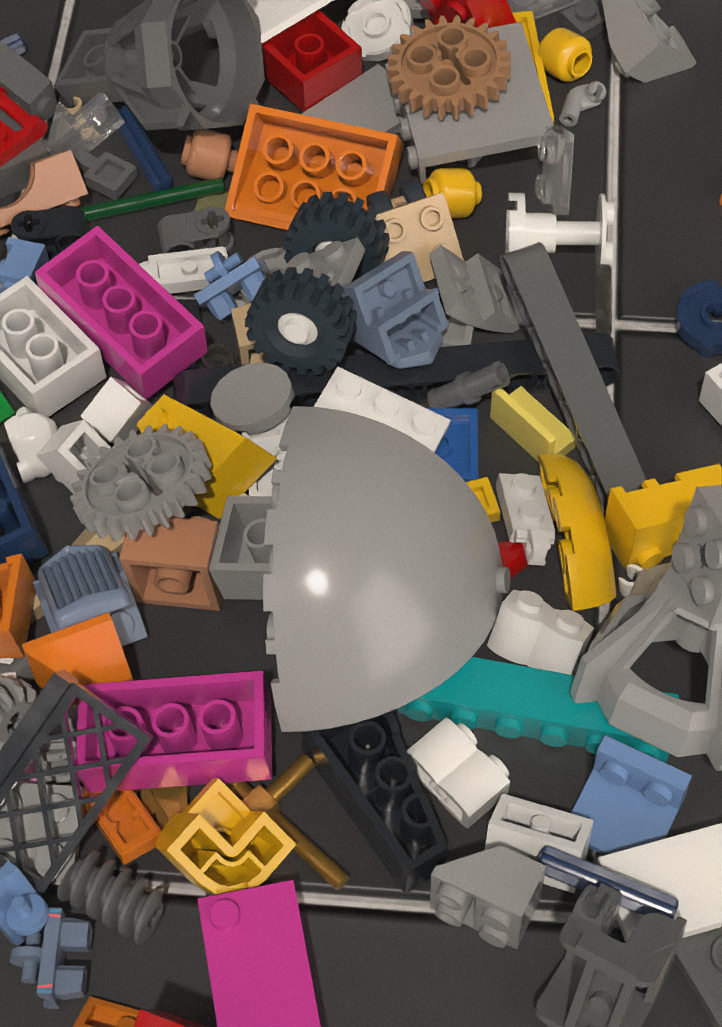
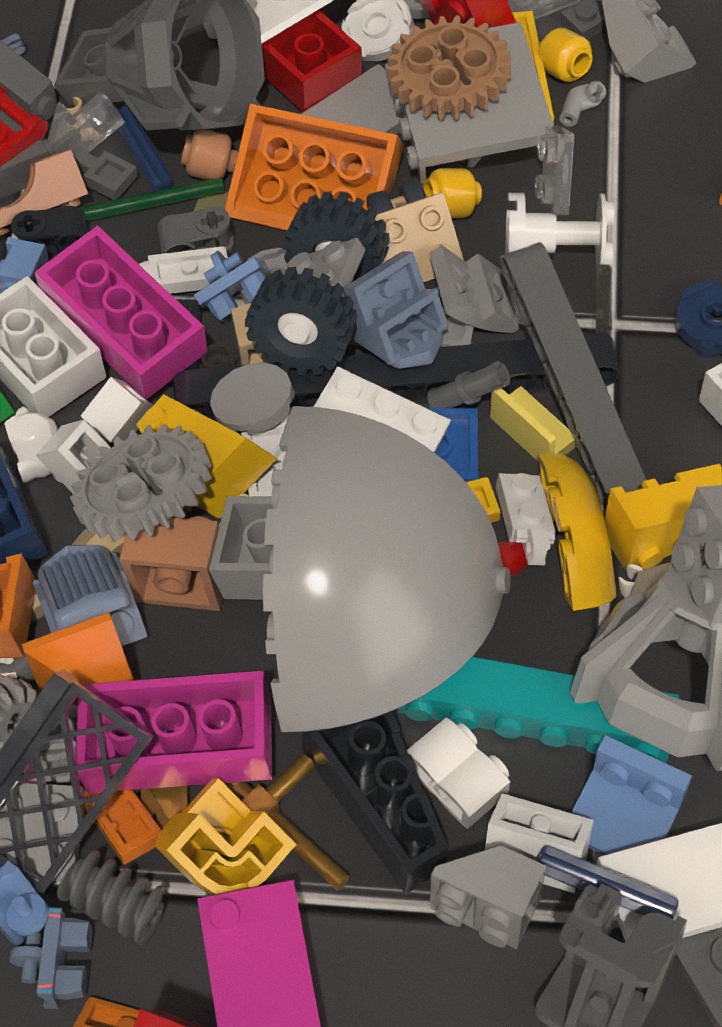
(538, 635): white brick -> none

